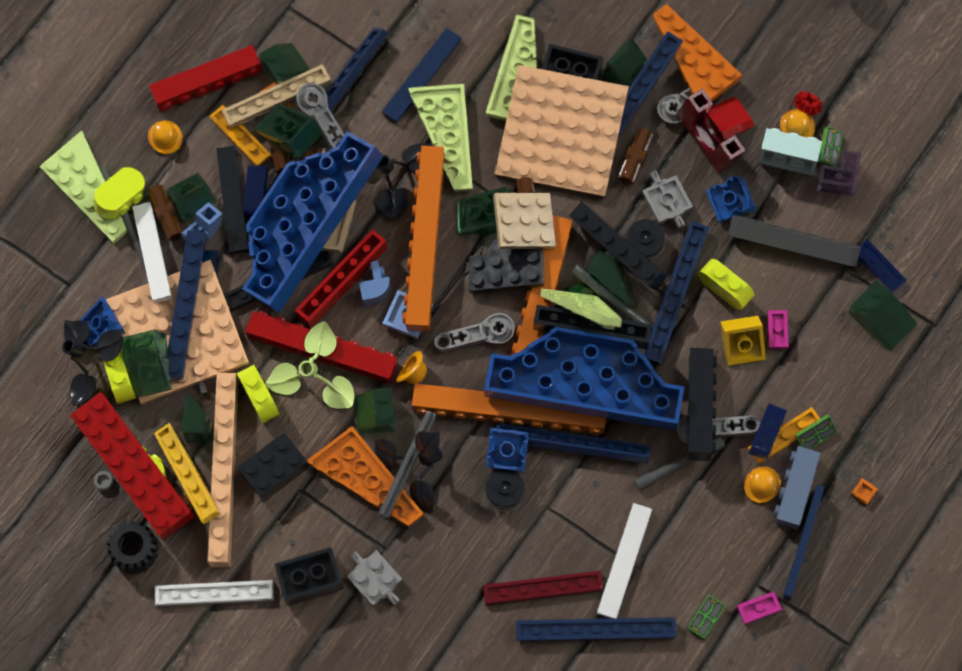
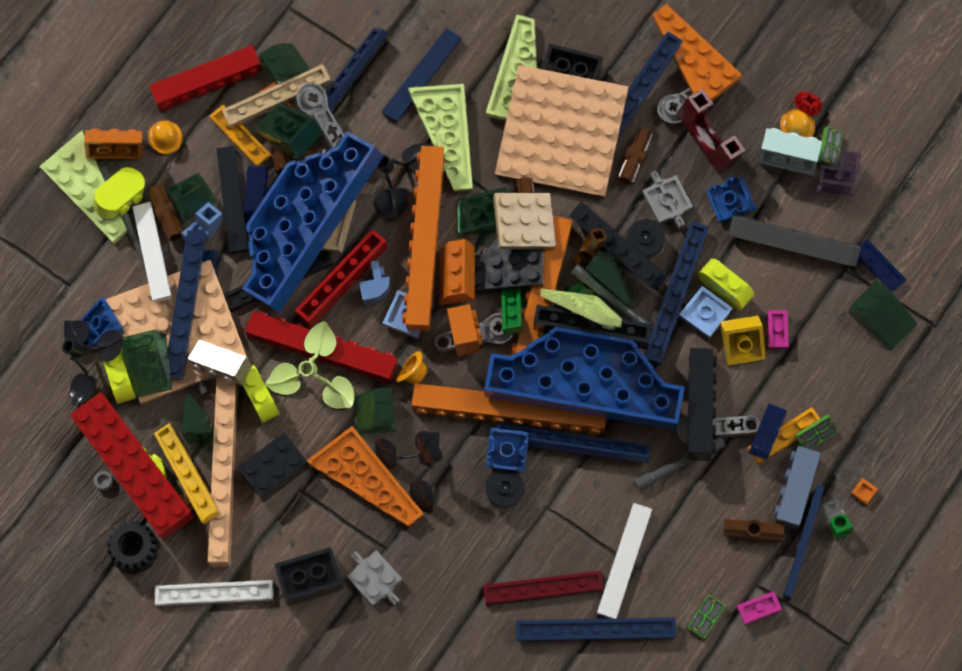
(113, 144): none -> orange slope
(219, 362): none -> brick
(405, 468): dark grey axle -> none
(456, 272): none -> orange slope
(464, 330): none -> orange brick
(512, 311): none -> green plate
(590, 248): none -> reddish brown piece
(625, 64): clear green slope -> none
(705, 312): none -> light blue plate
(729, 118): red slope -> none
(762, 484): light orange hat -> none
(767, 531): none -> reddish brown piece
(837, 519): none -> leg

